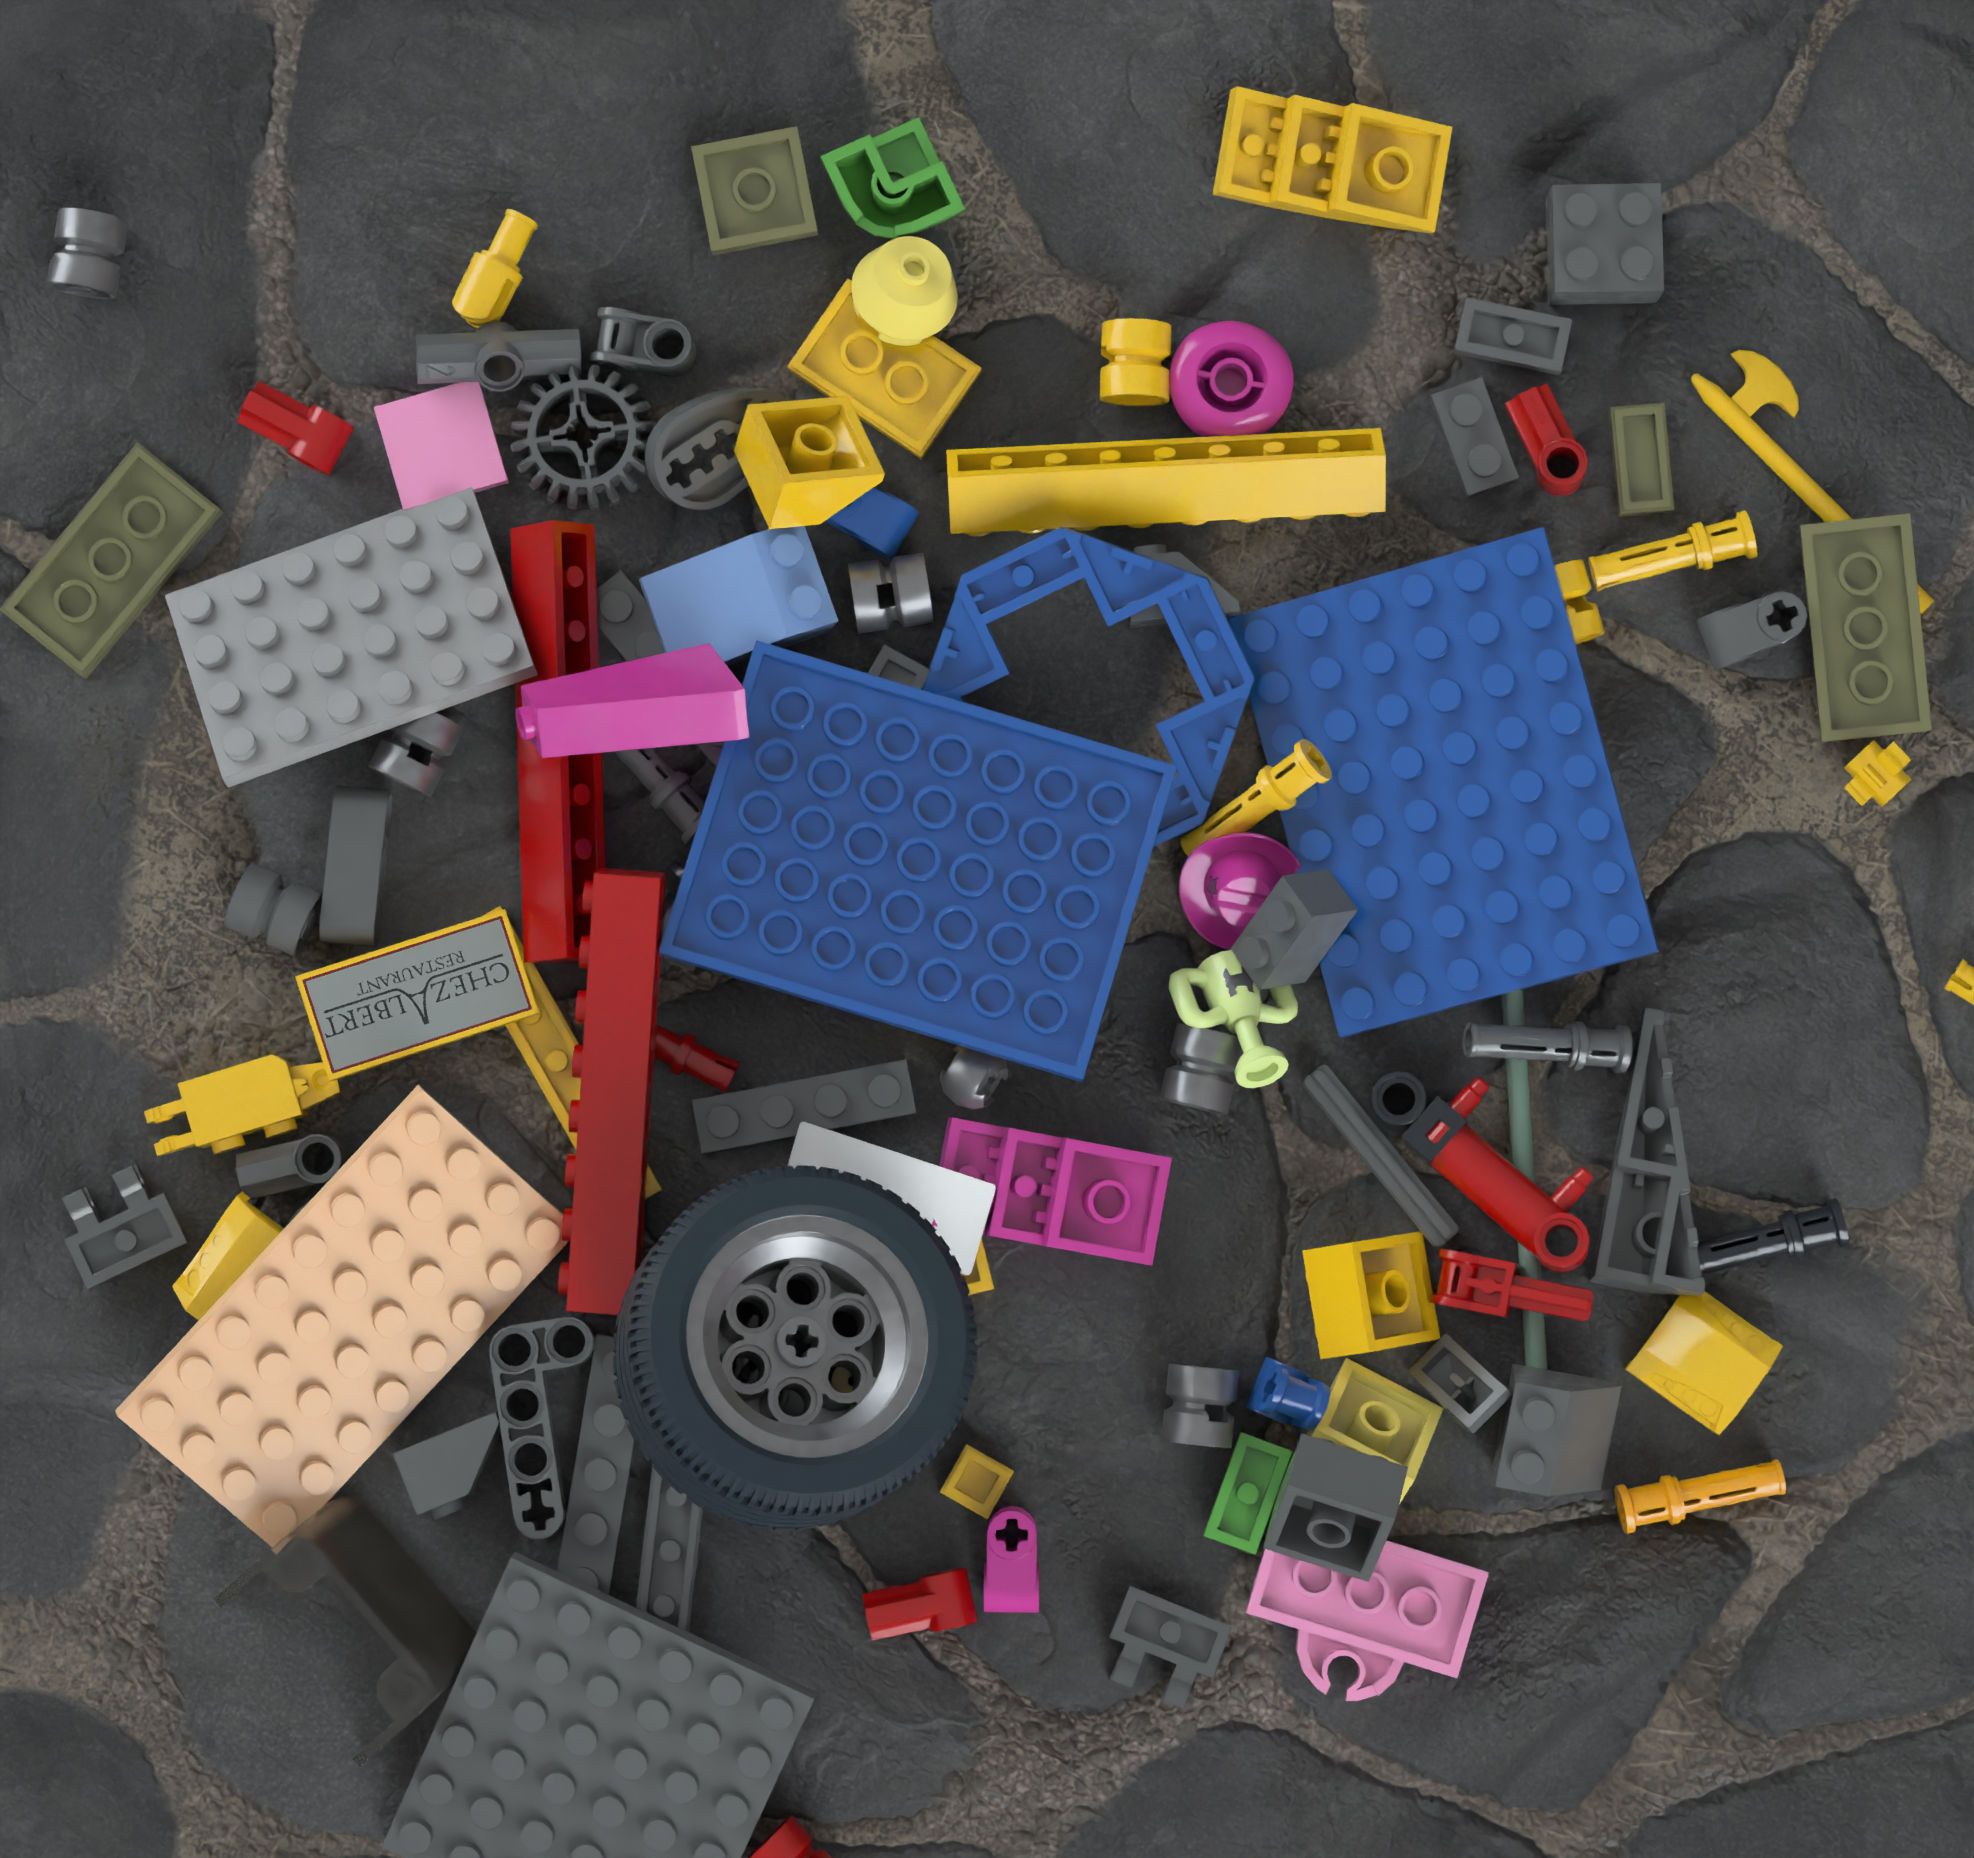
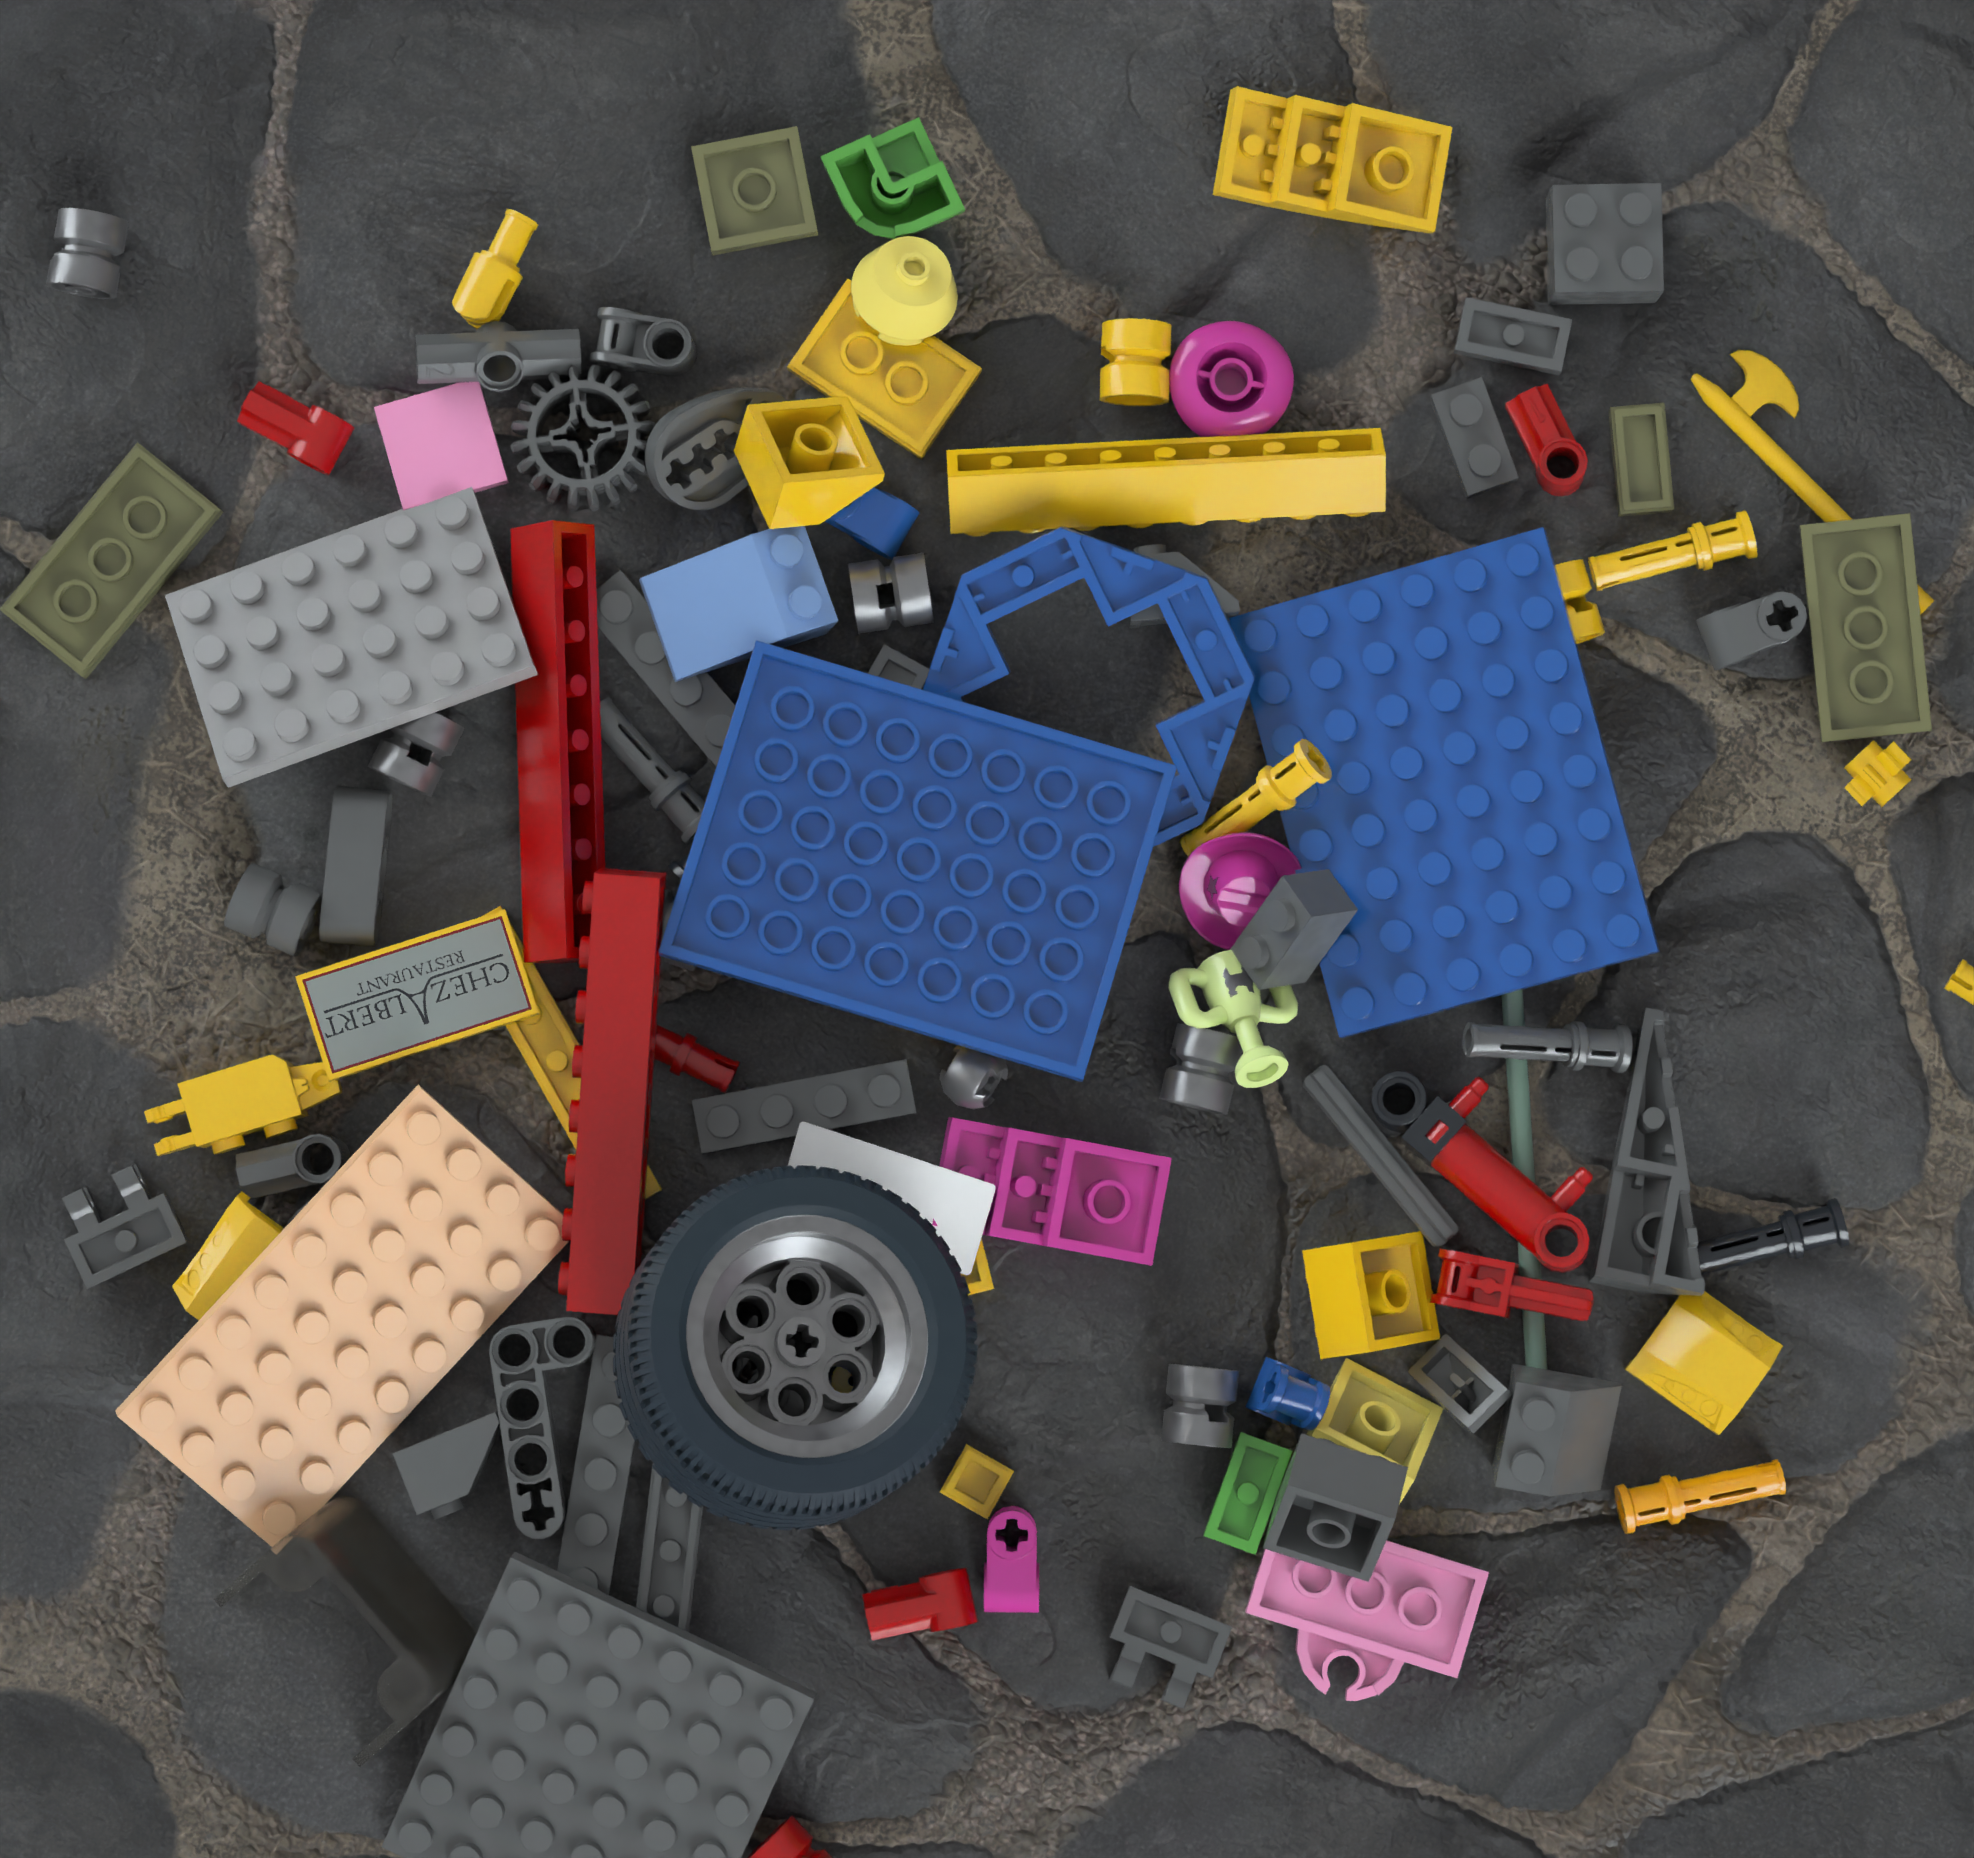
(636, 705): dark pink slope -> none

